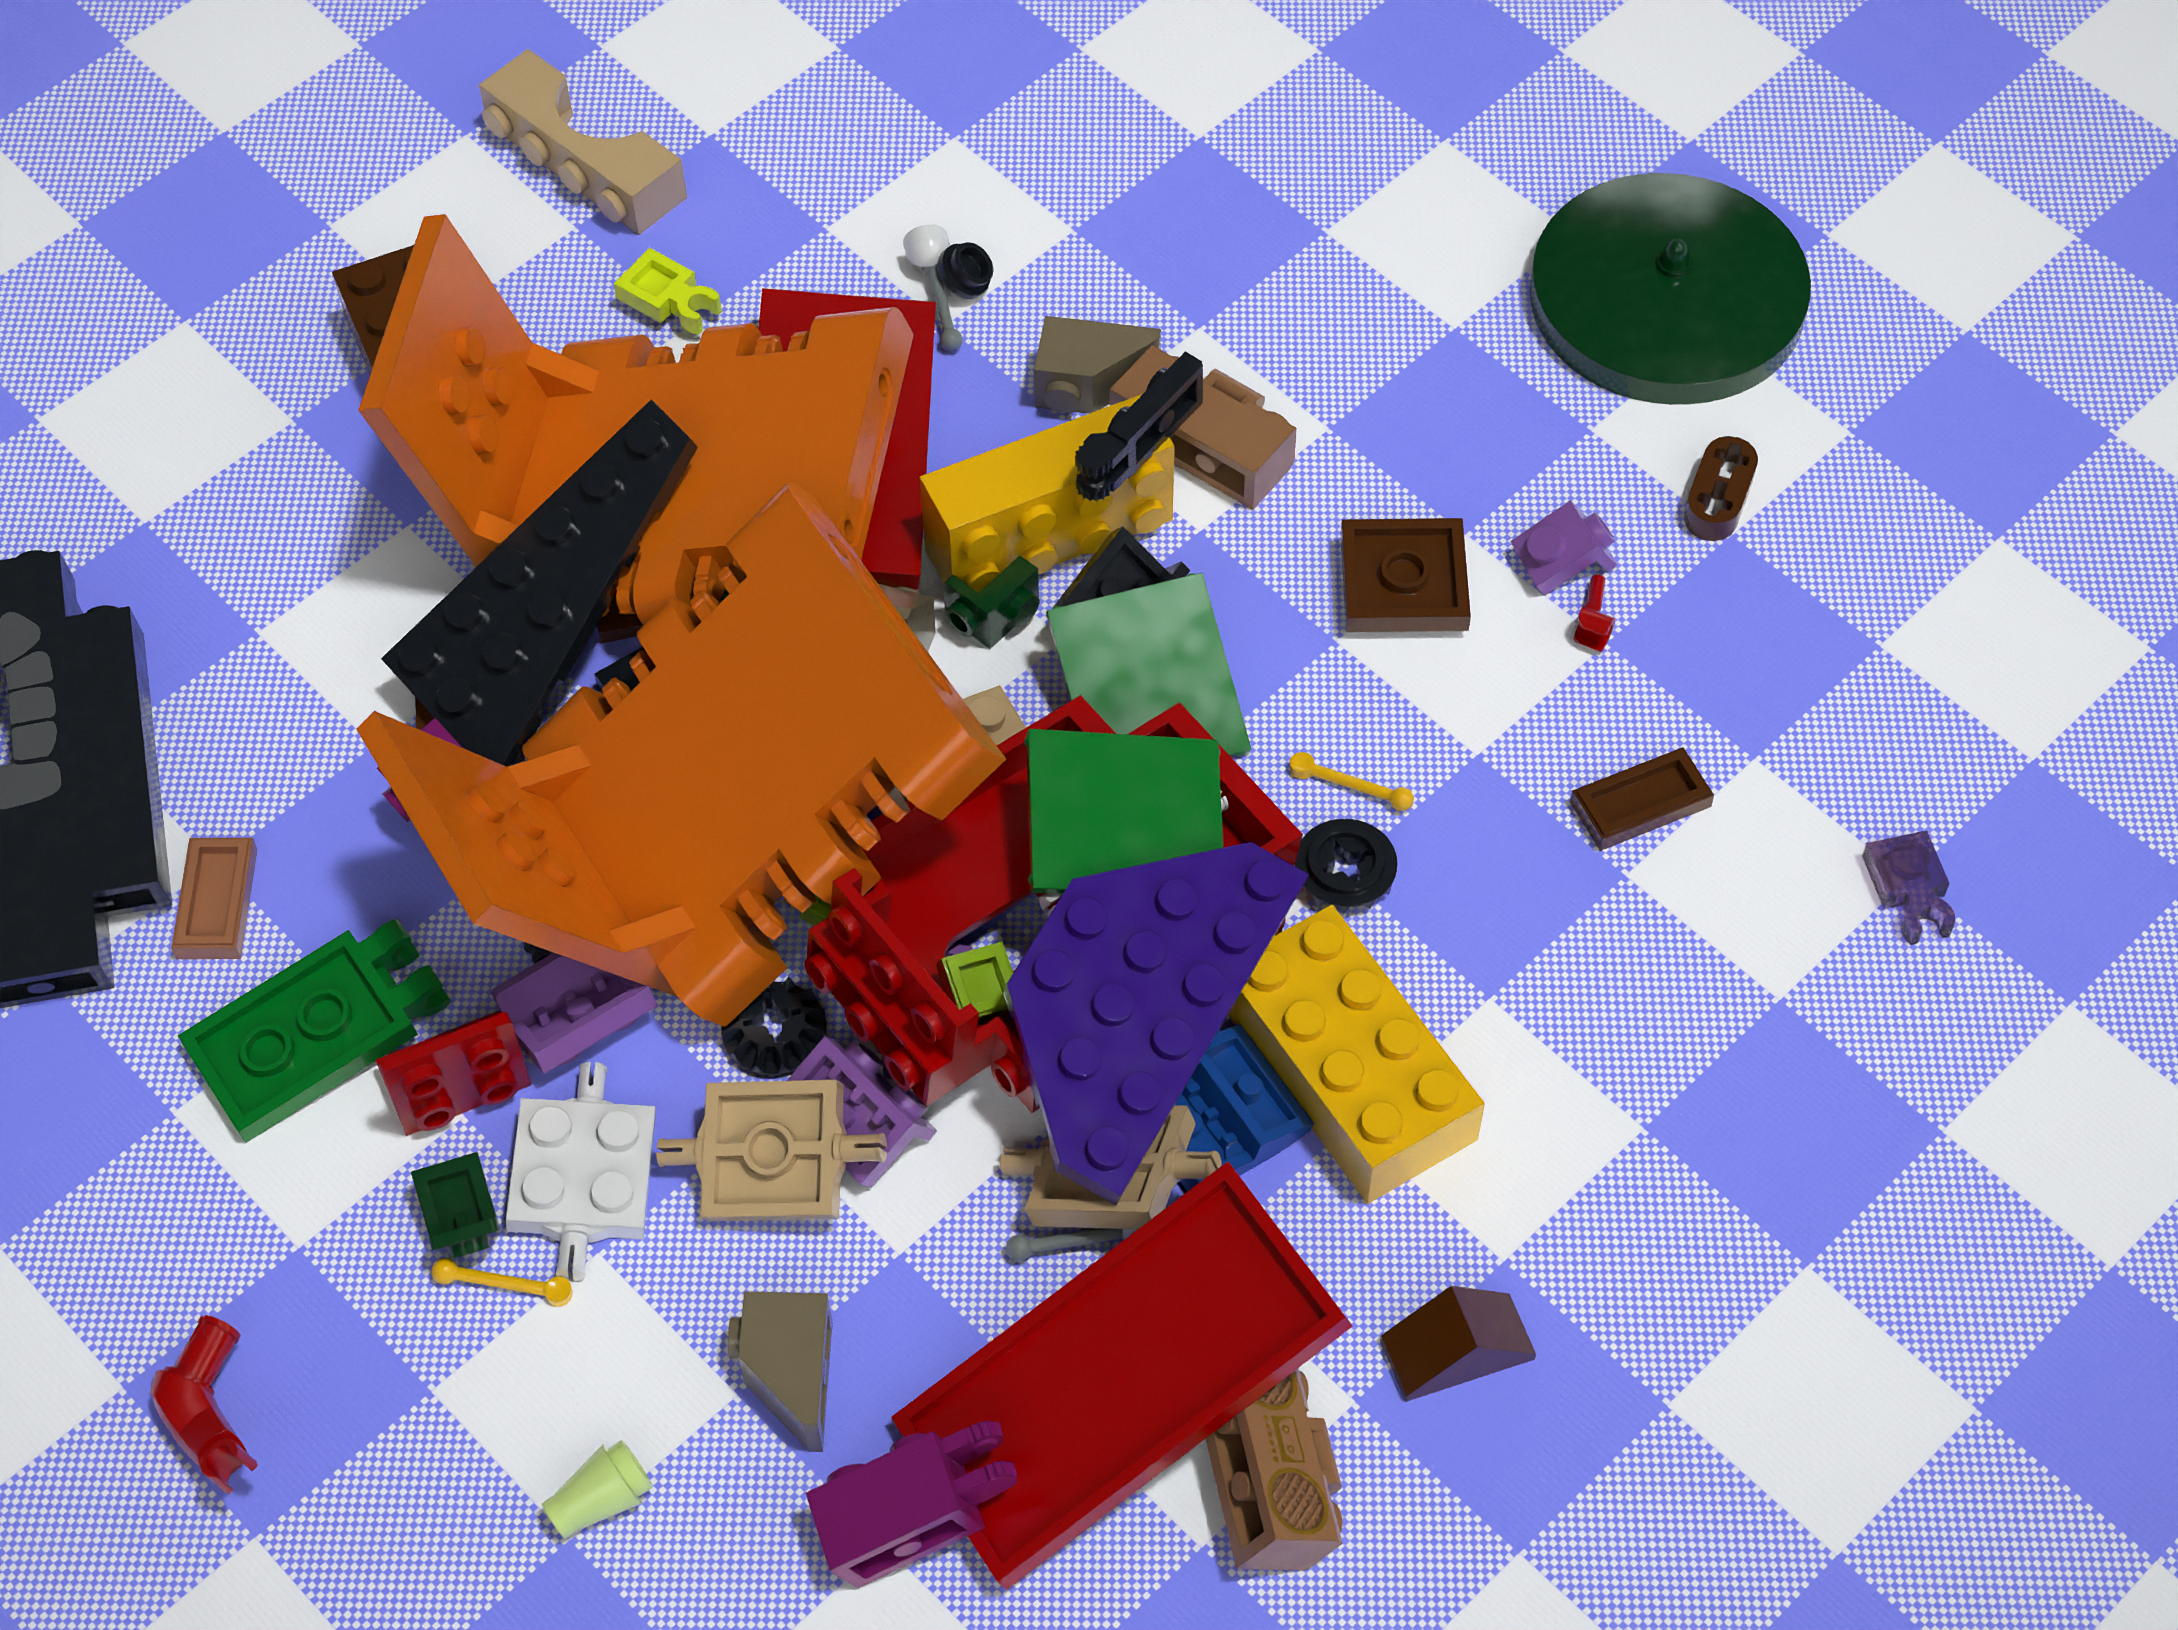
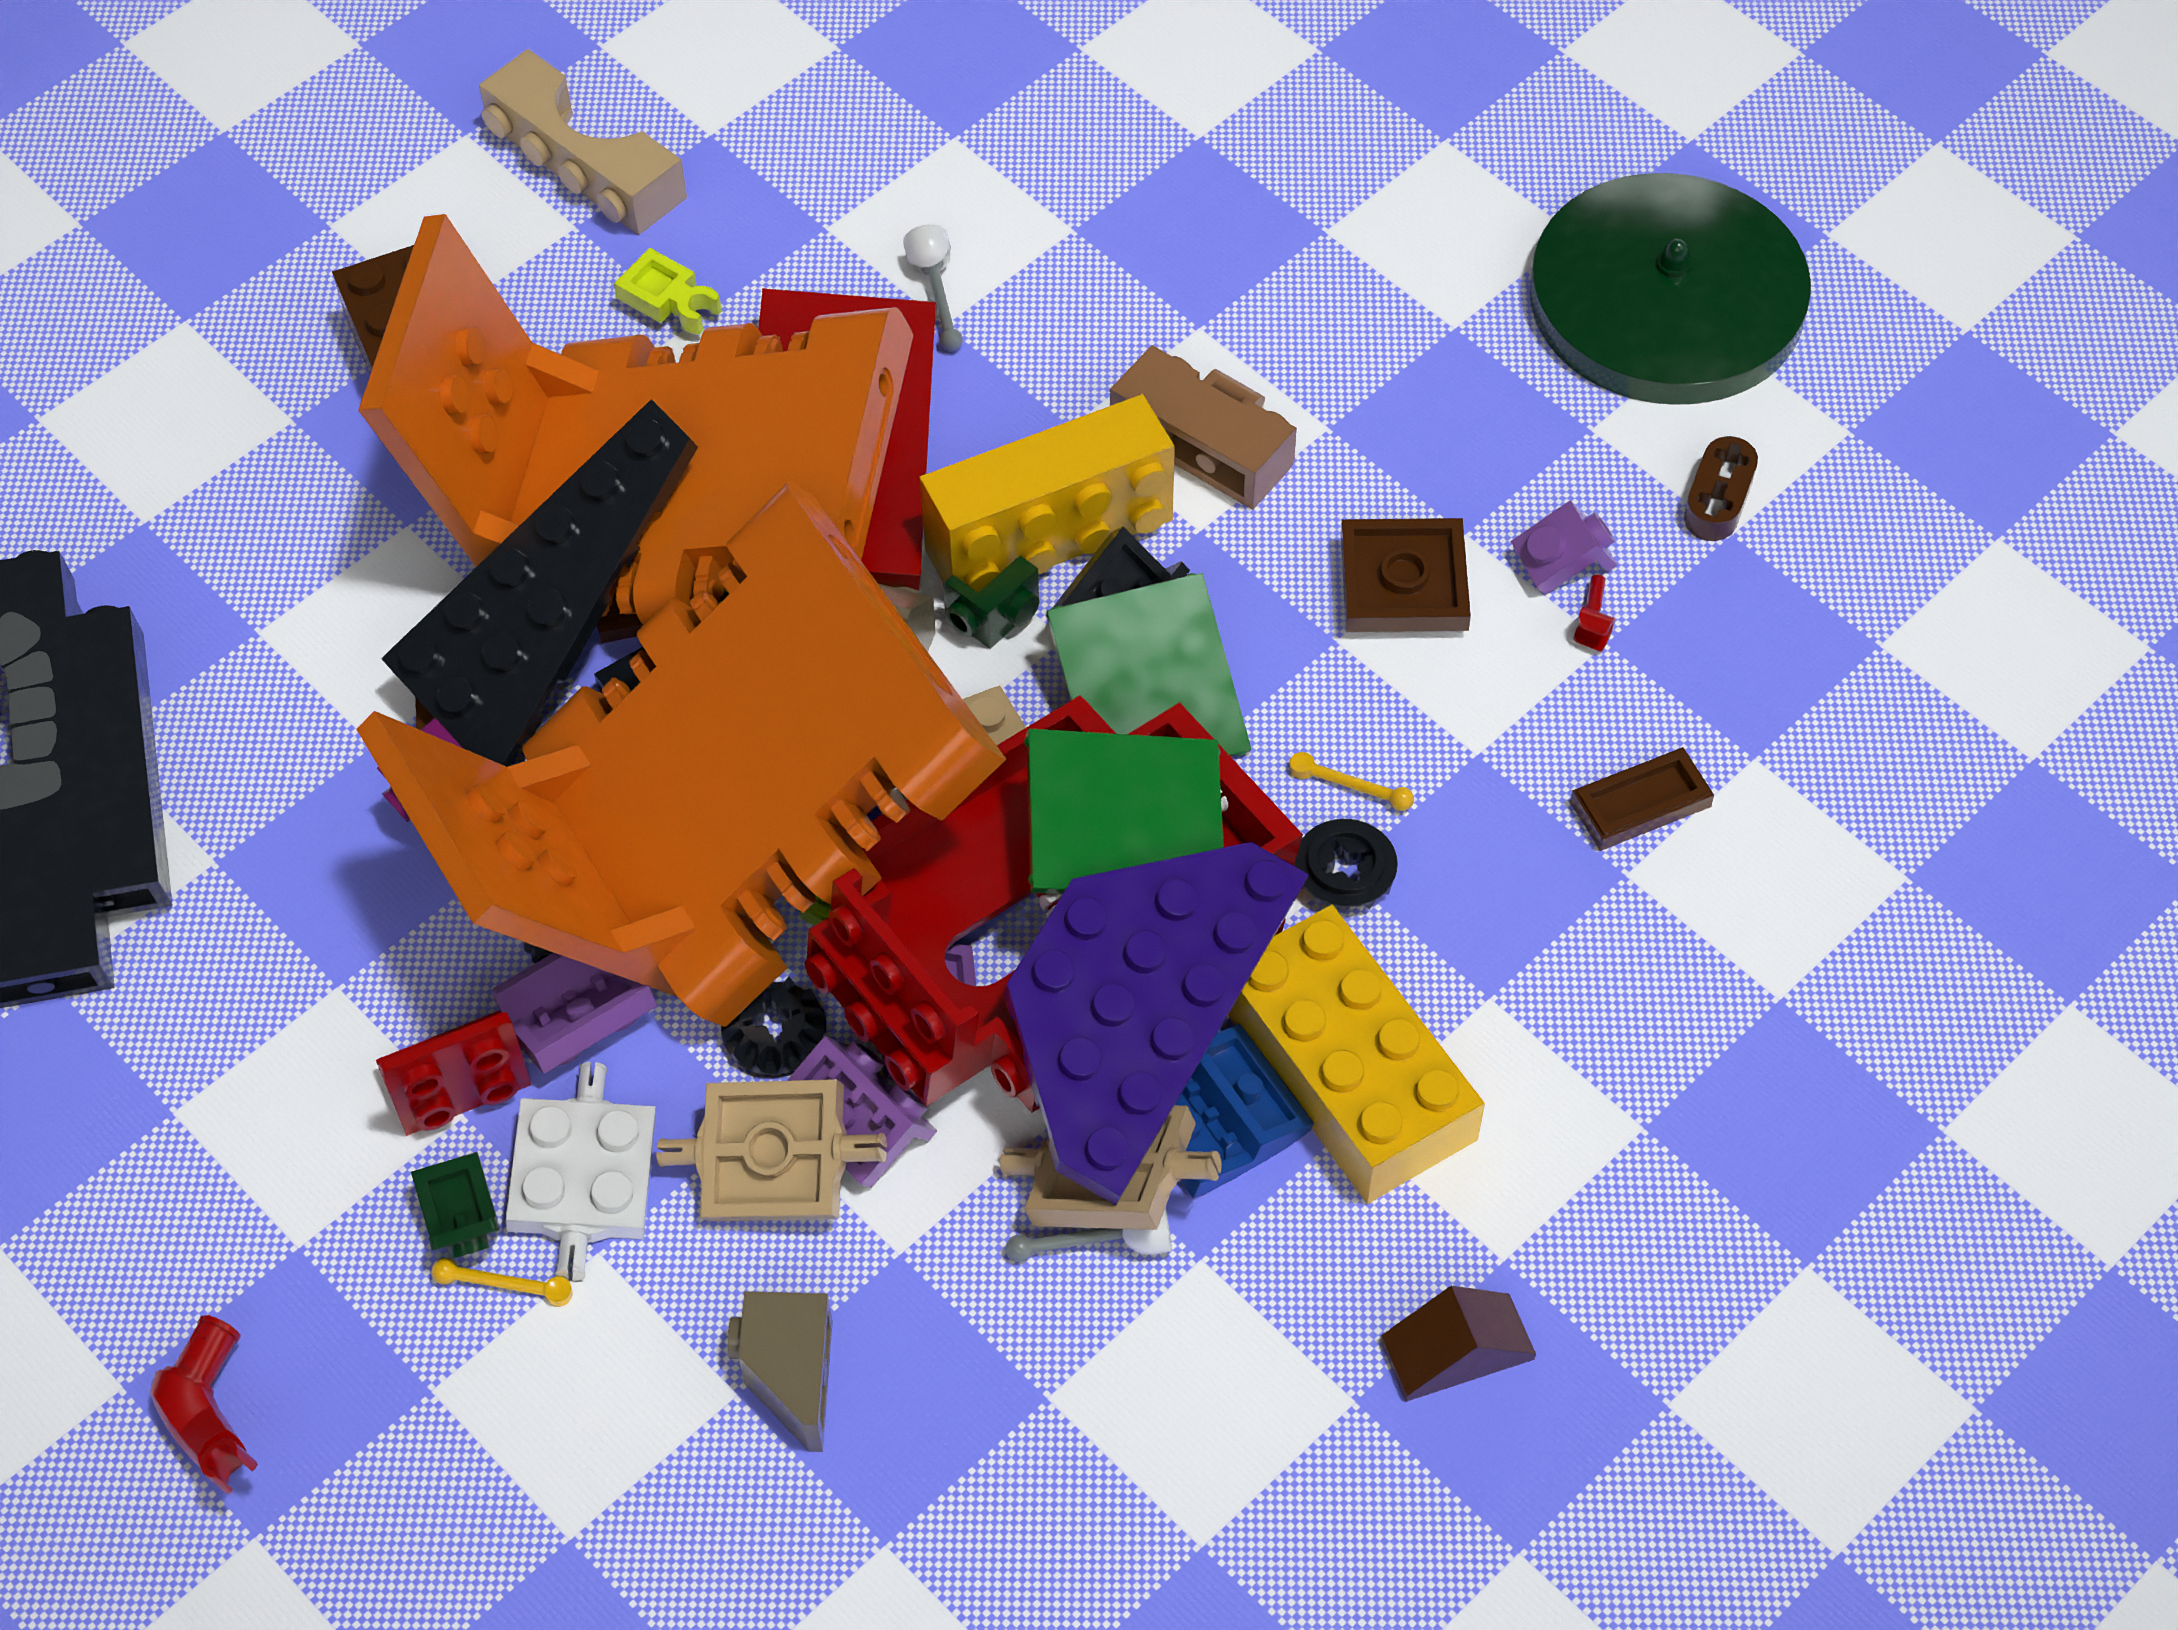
(214, 898): nougat tile -> none
(312, 1026): green tile -> none
(598, 1489): yellowish green cone -> none
(907, 1501): magenta hinge -> none
(965, 269): black plate -> none
(977, 979): lime tile -> none
(1084, 360): dark tan slope -> none
(1131, 1367): red tile -> none
(1140, 429): black hinge -> none
(1277, 1481): medium nougat piece -> none
(1911, 876): clear purple plate -> none

